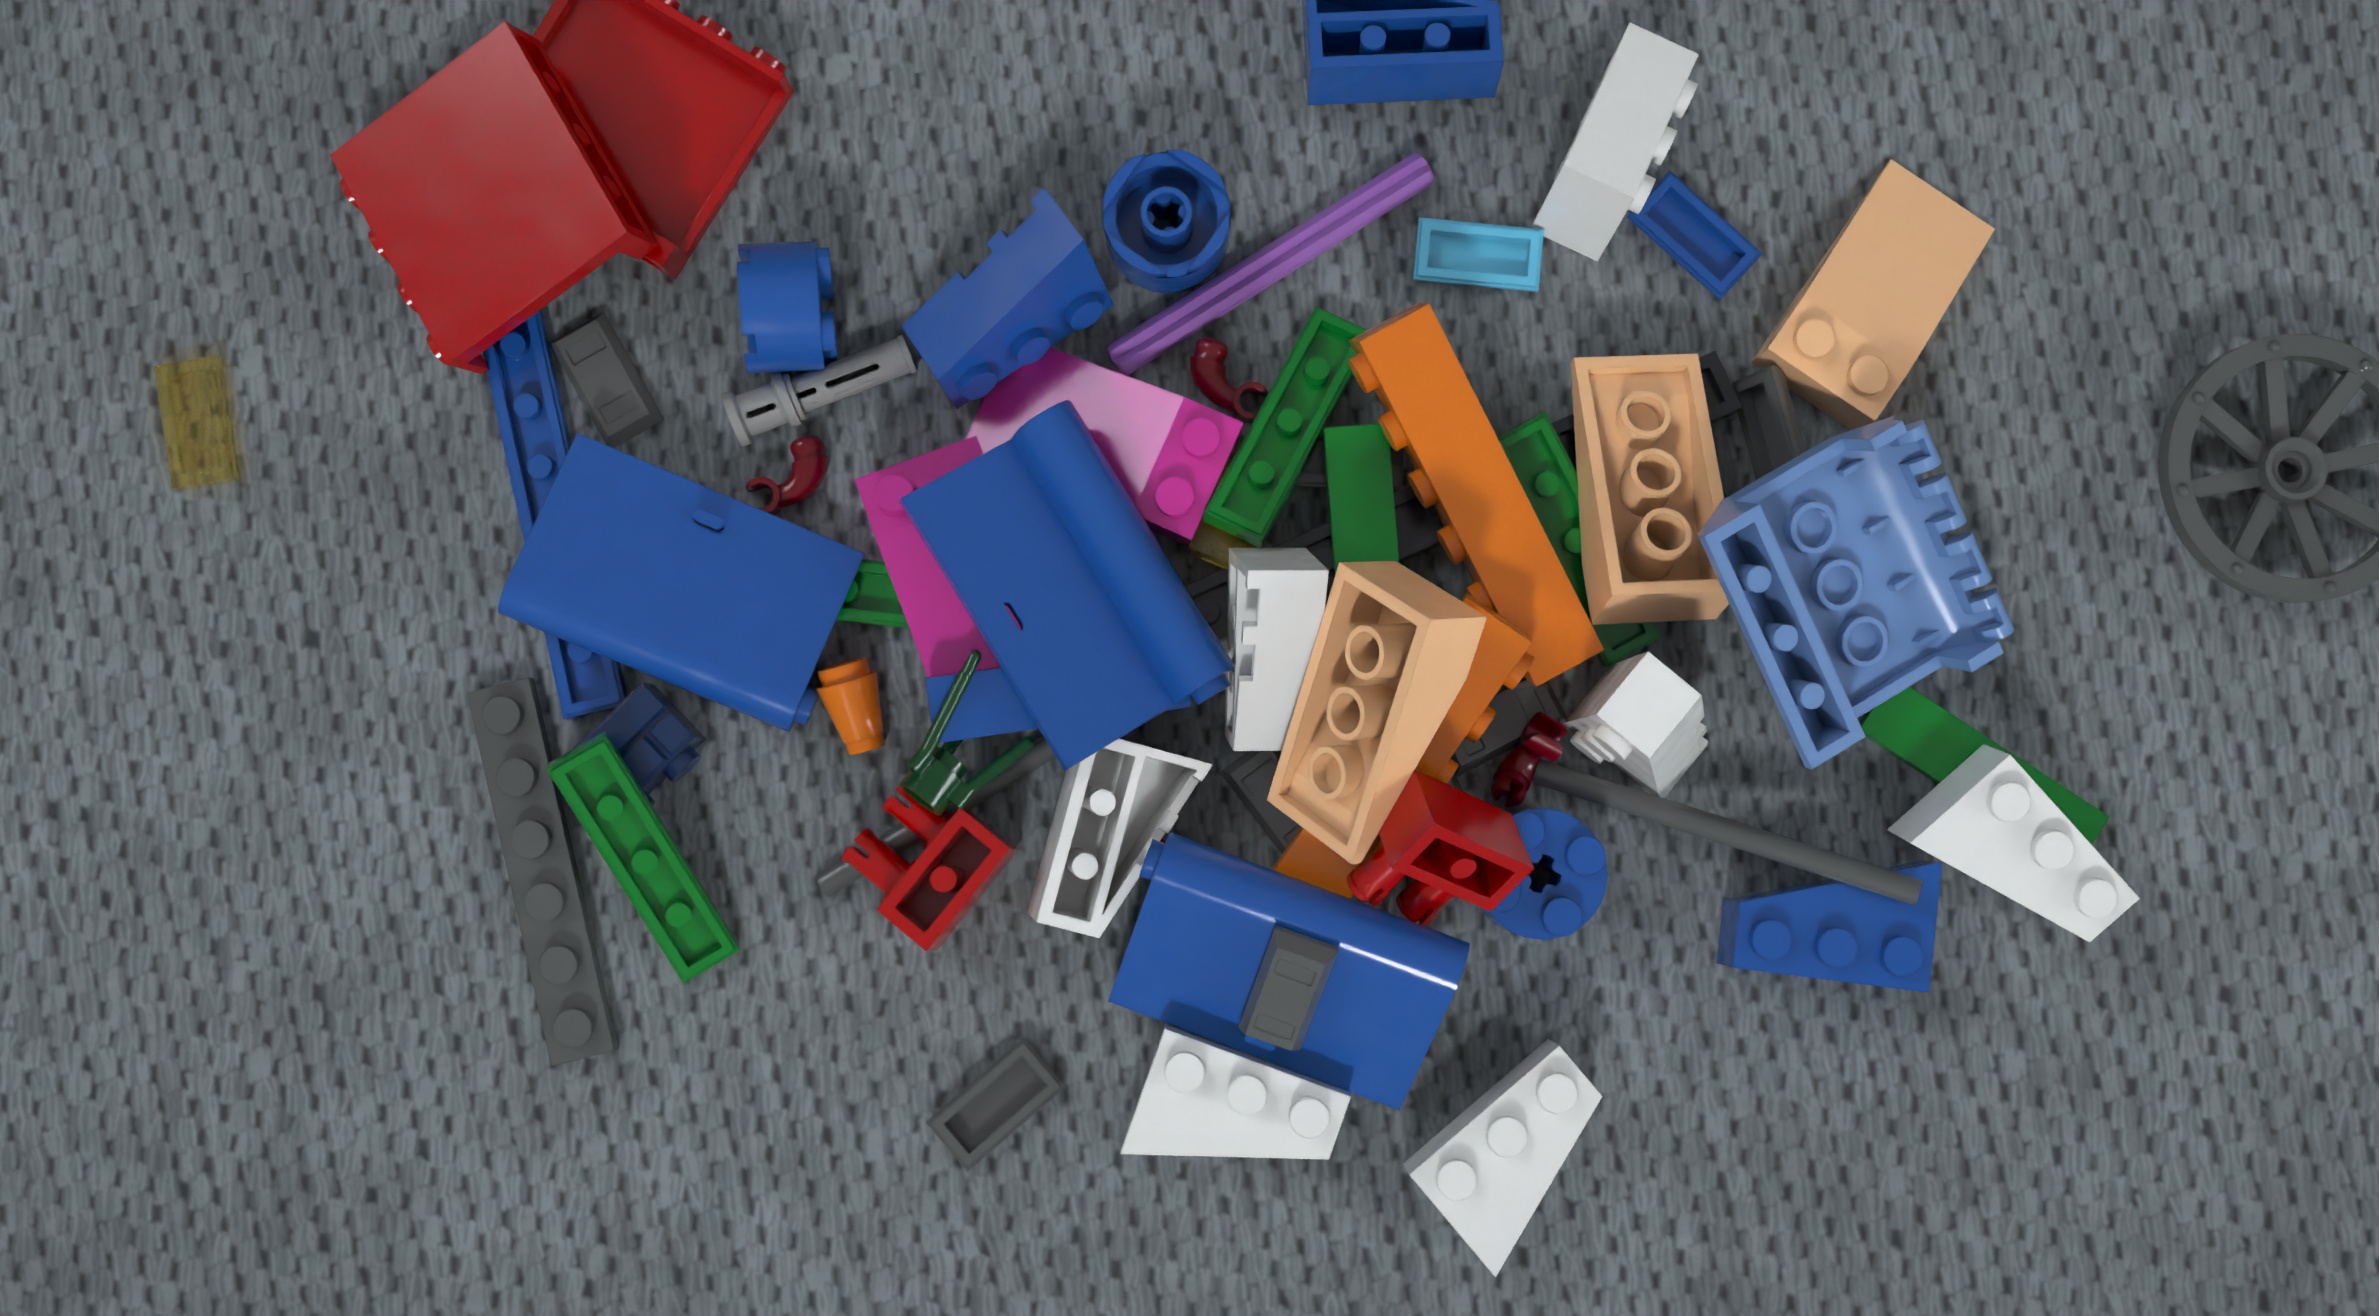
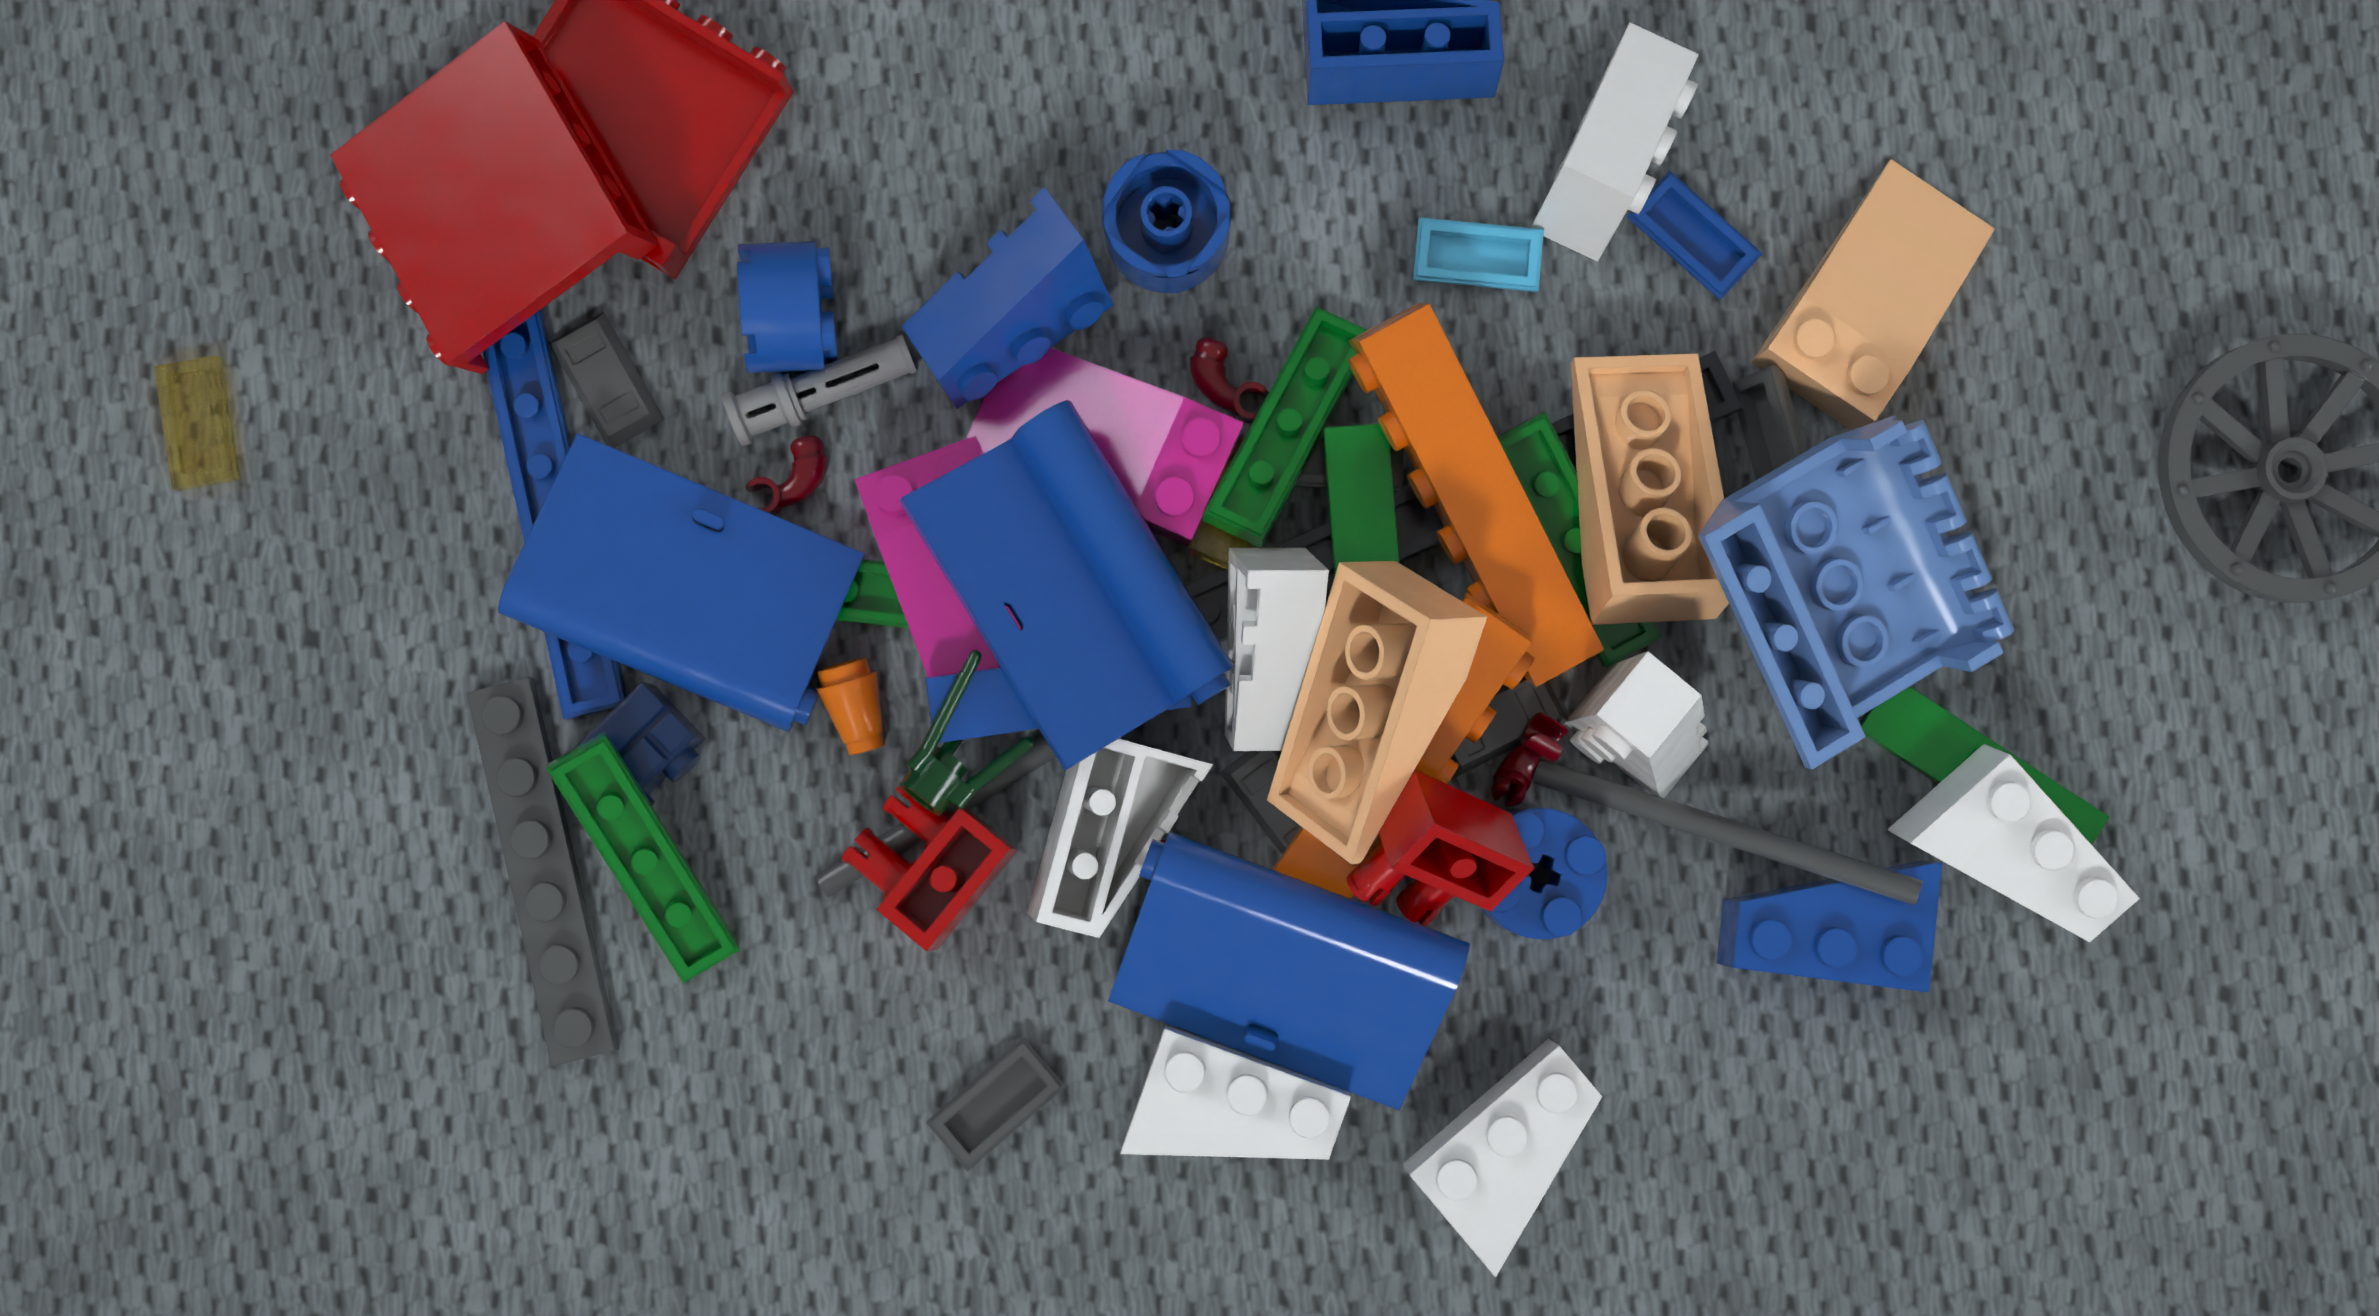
(1270, 264): medium lavender axle -> none
(1287, 988): dark grey tile -> none

